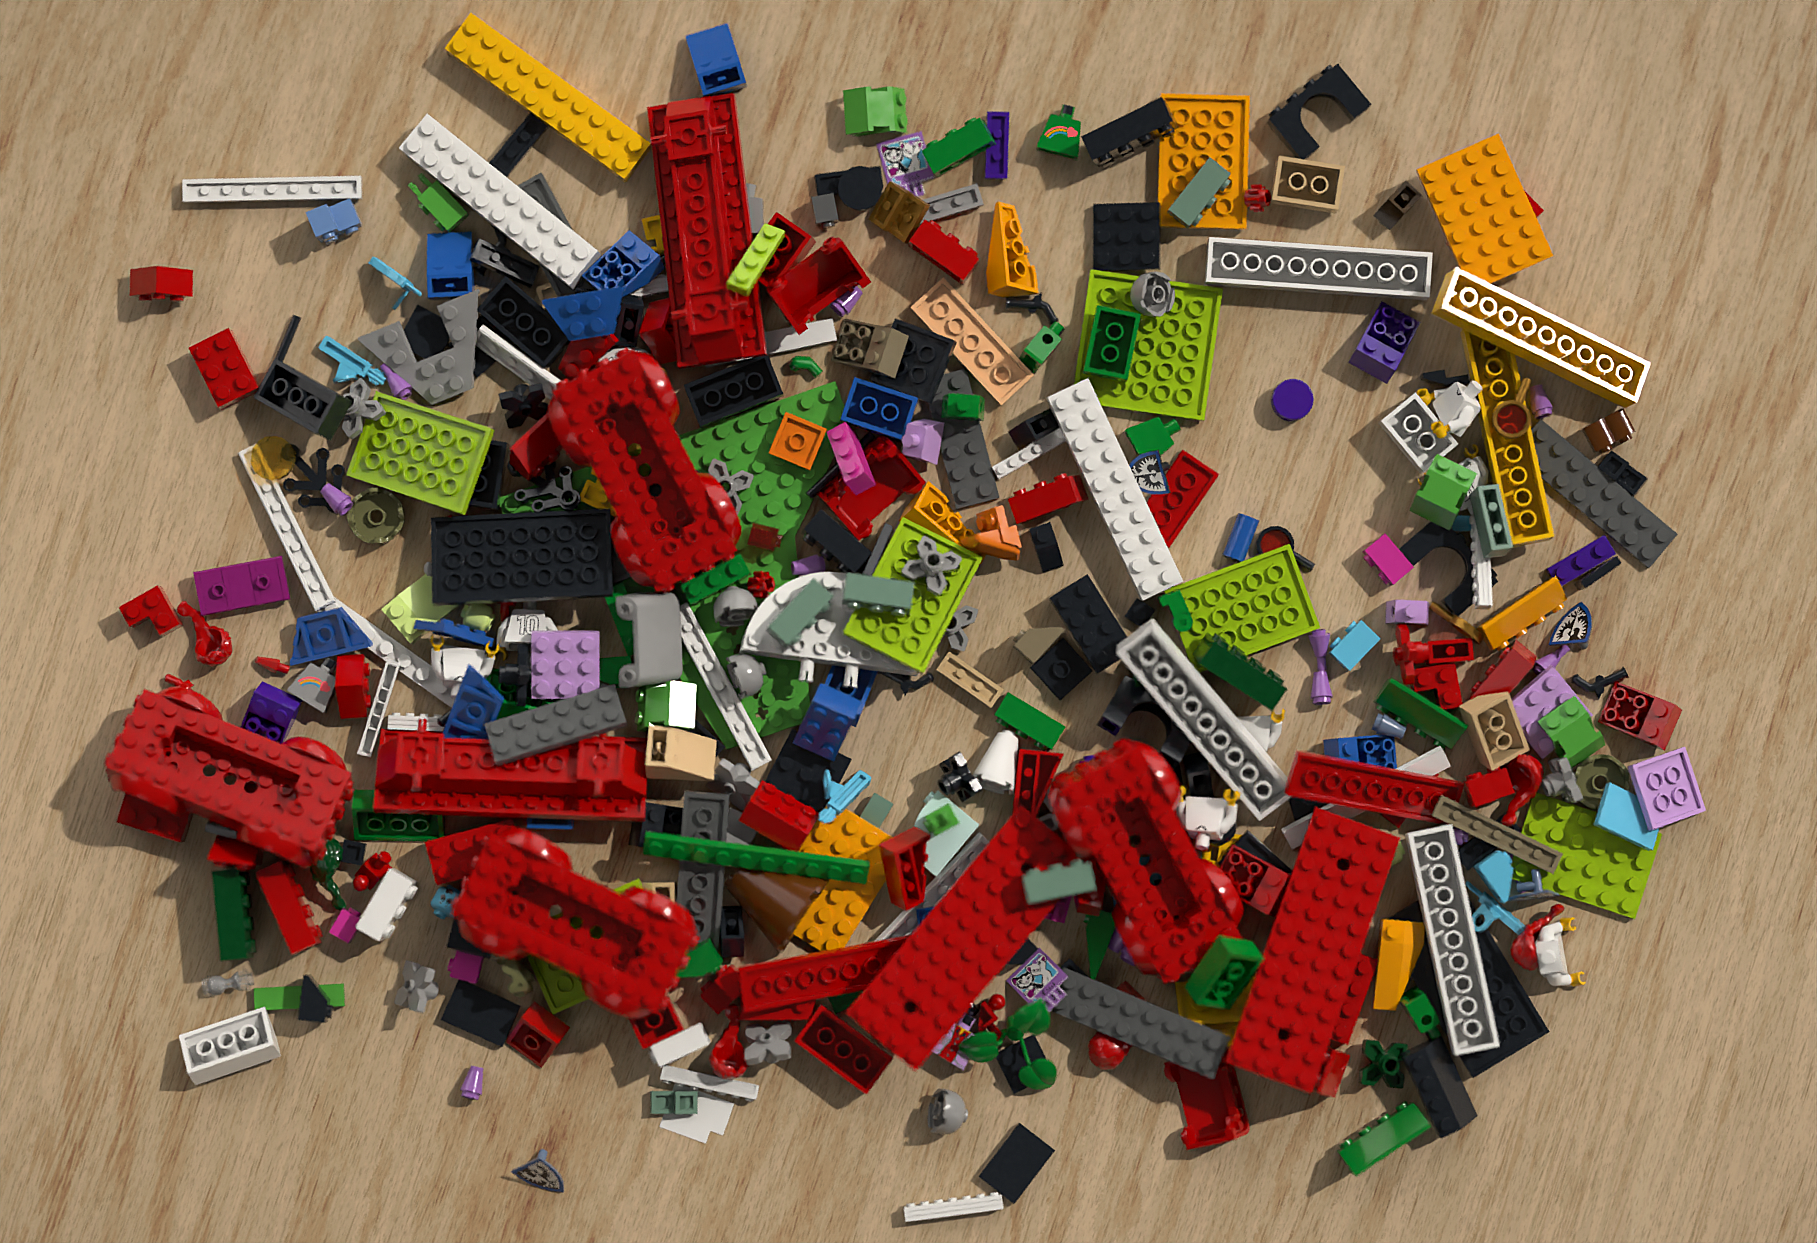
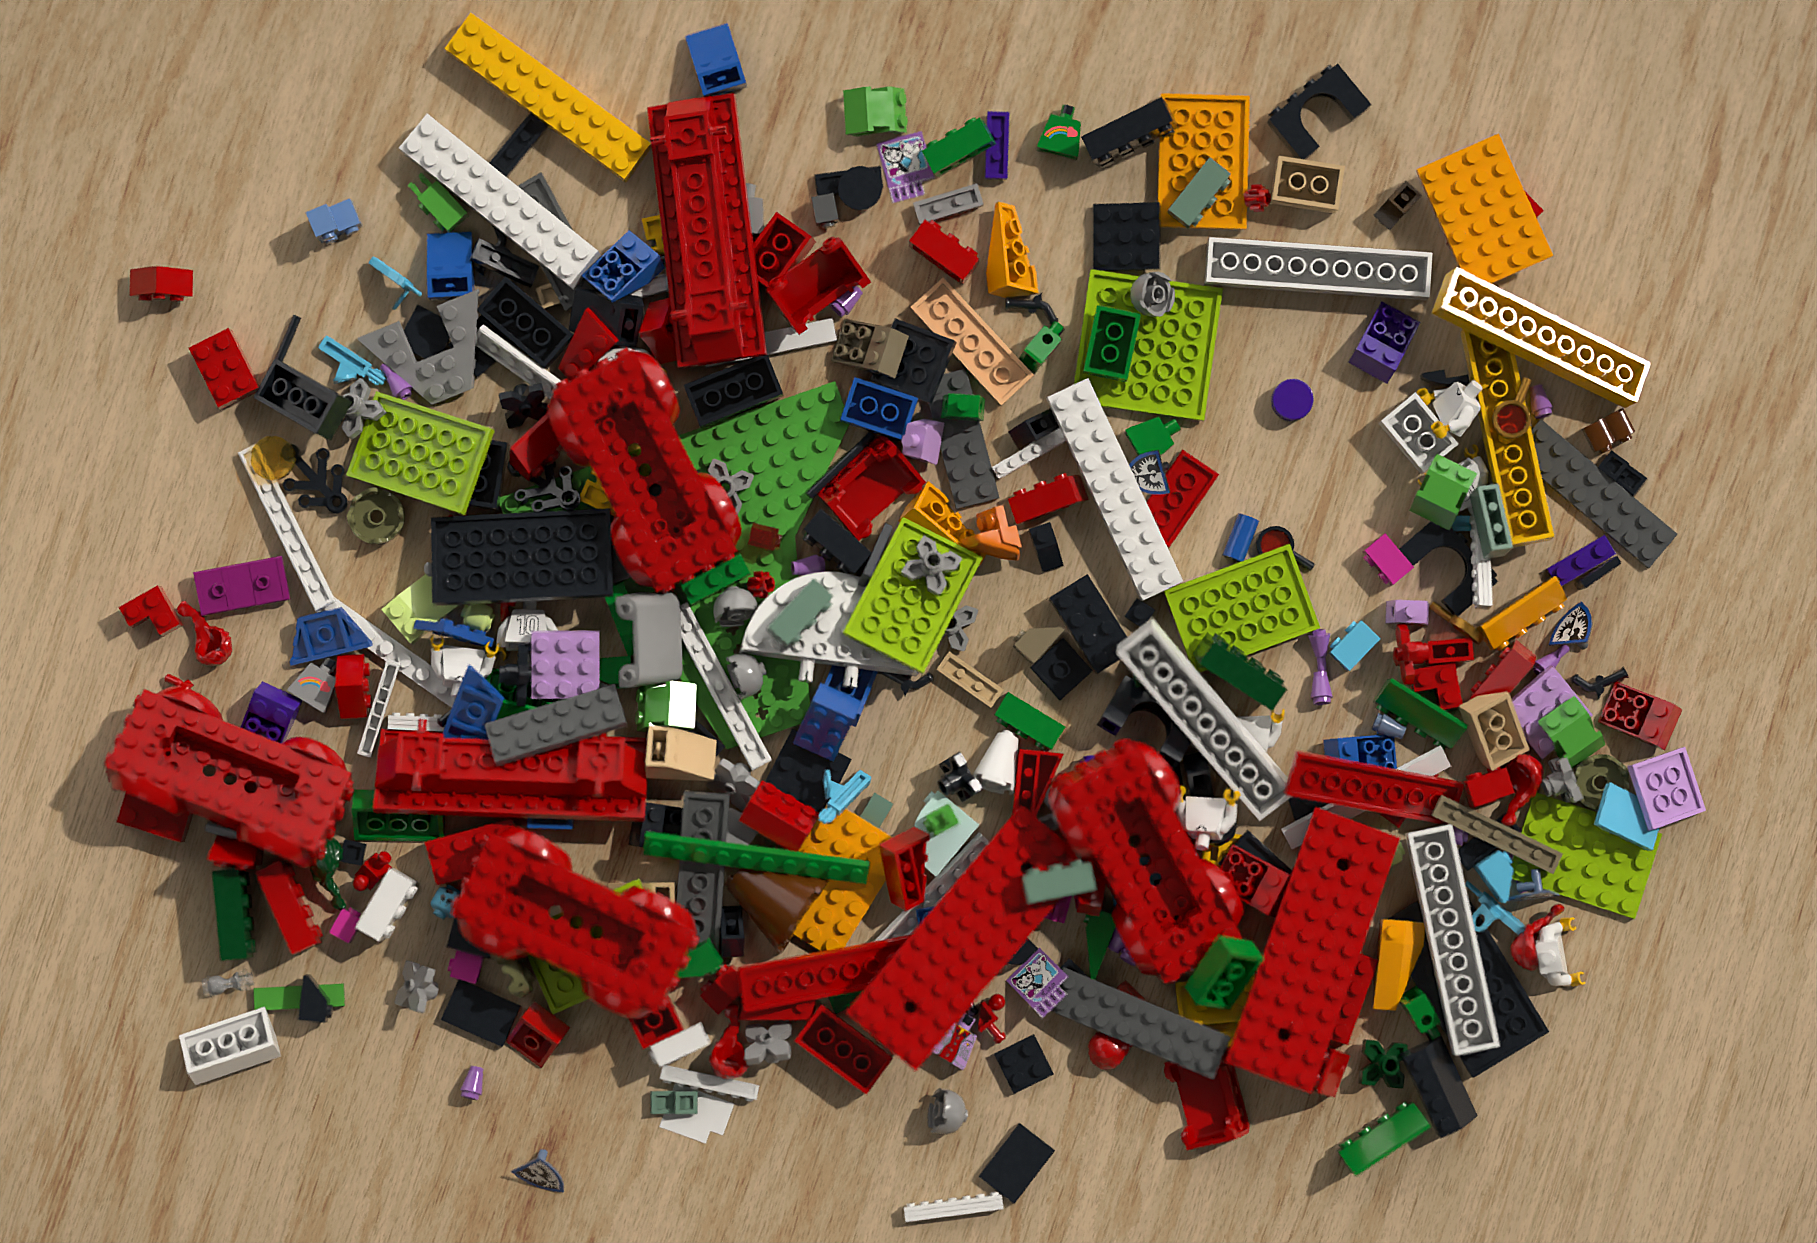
(272, 189): white plate -> none
(272, 664): red bar -> none
(336, 499): medium lavender cone -> none
(586, 313): blue wing -> none
(755, 259): lime plate -> none
(797, 441): orange plate -> none
(805, 362): green arm -> none
(851, 458): dark pink brick -> none
(877, 594): sand green brick -> none
(899, 212): pearl gold slope -> none
(1030, 1018): green plant -> none
(1180, 614): green leg -> none

